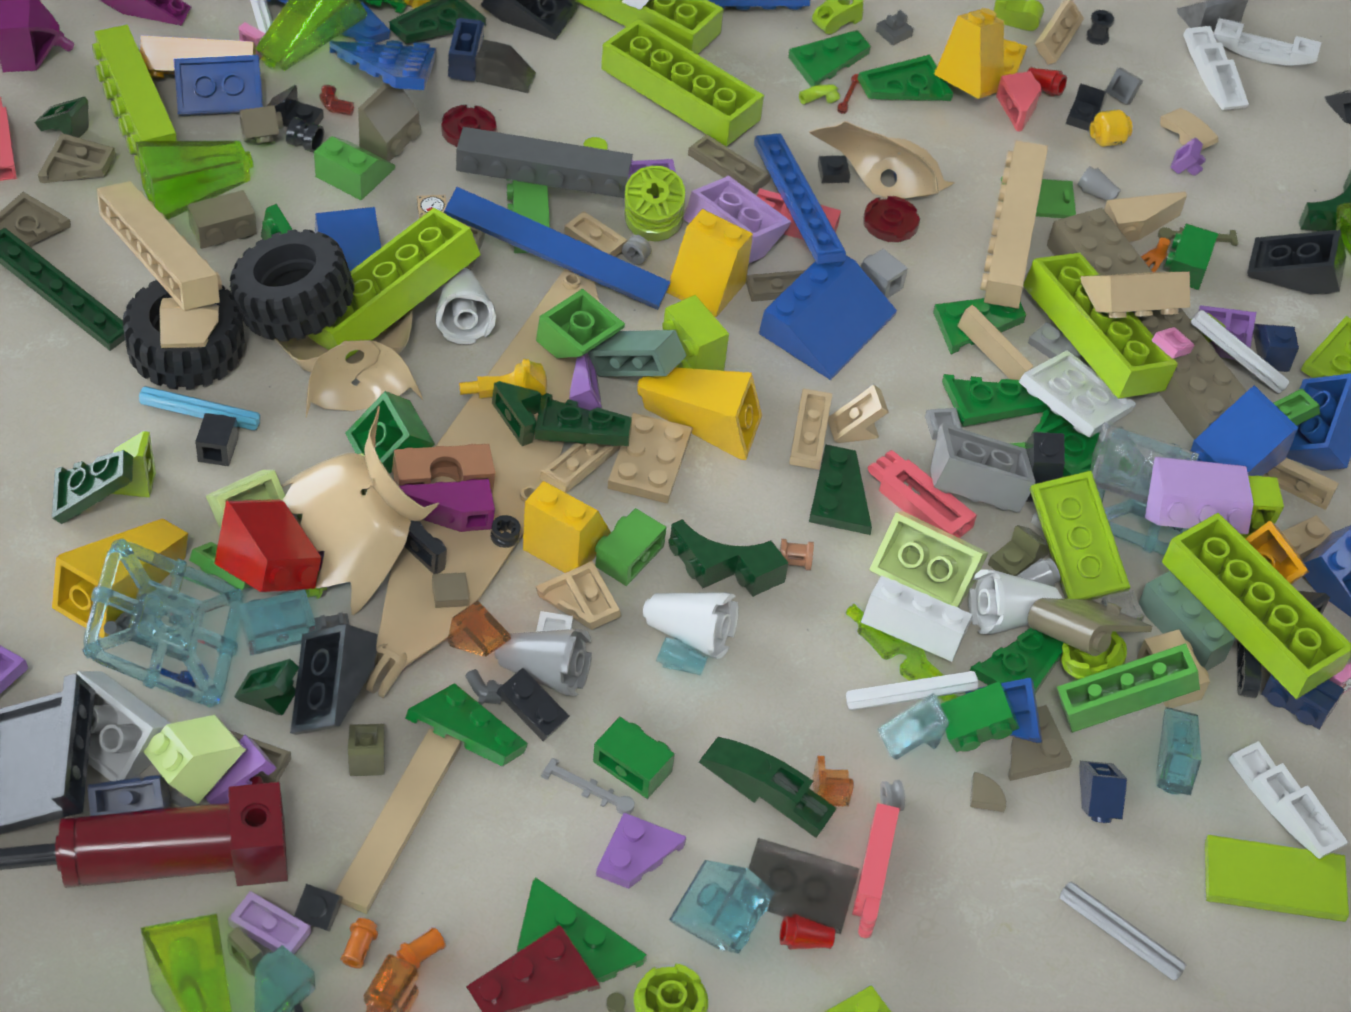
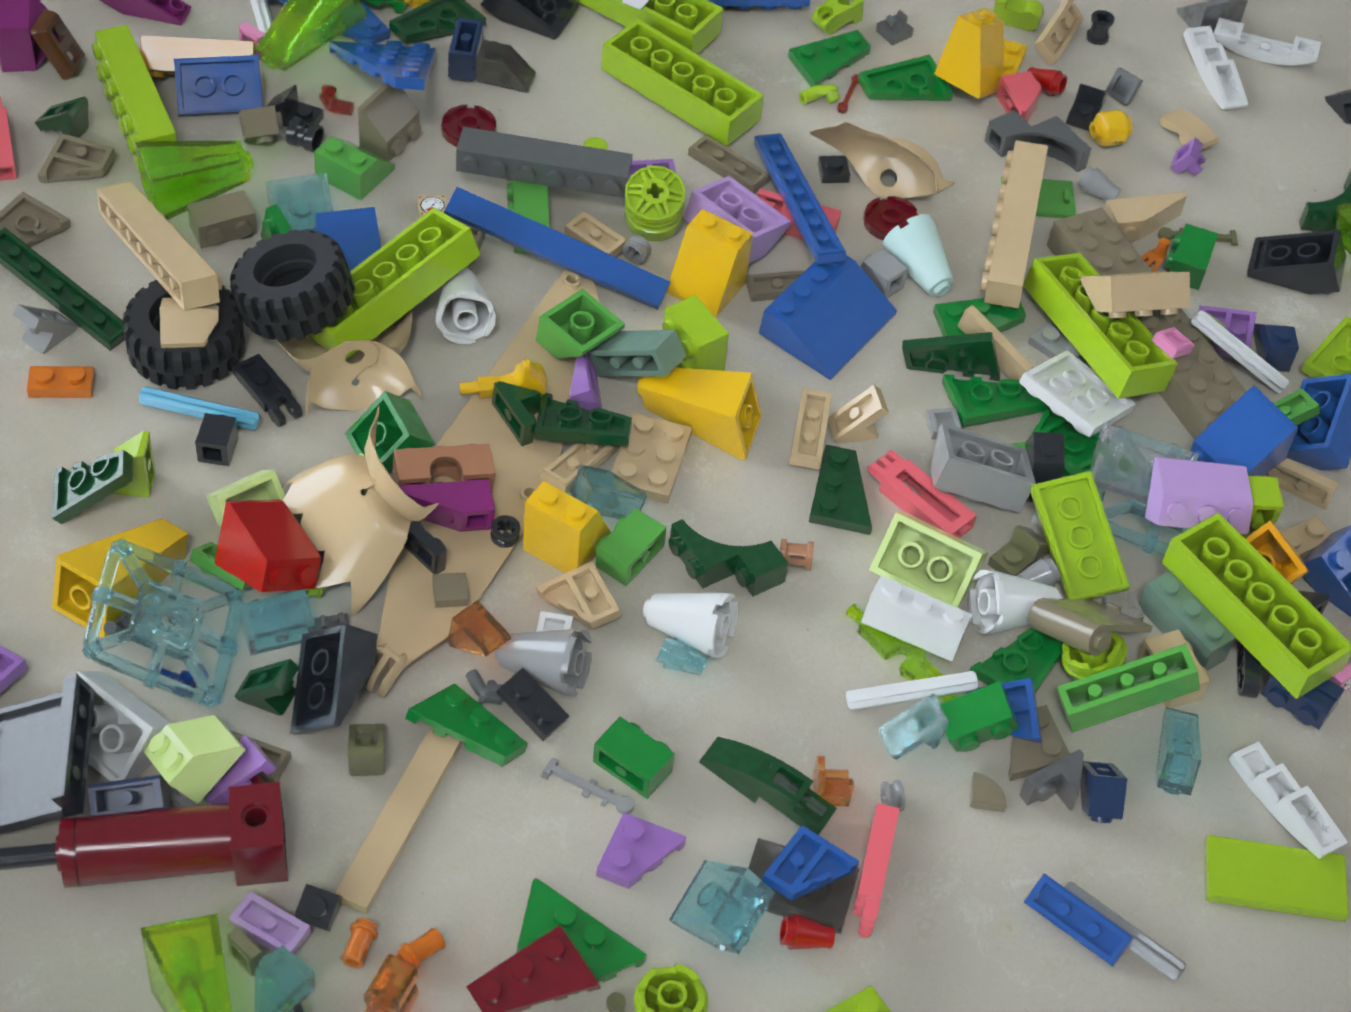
(43, 327): none -> light grey slope
(57, 50): none -> reddish brown piece
(60, 382): none -> orange plate
(266, 388): none -> black hinge
(300, 198): none -> clear light blue slope
(606, 492): none -> clear light blue slope
(807, 865): none -> blue wing
(923, 254): none -> light aqua cone
(960, 353): none -> dark green wing
(1059, 777): none -> flat silver slope
(1061, 140): none -> dark grey arch
(1078, 919): none -> blue tile

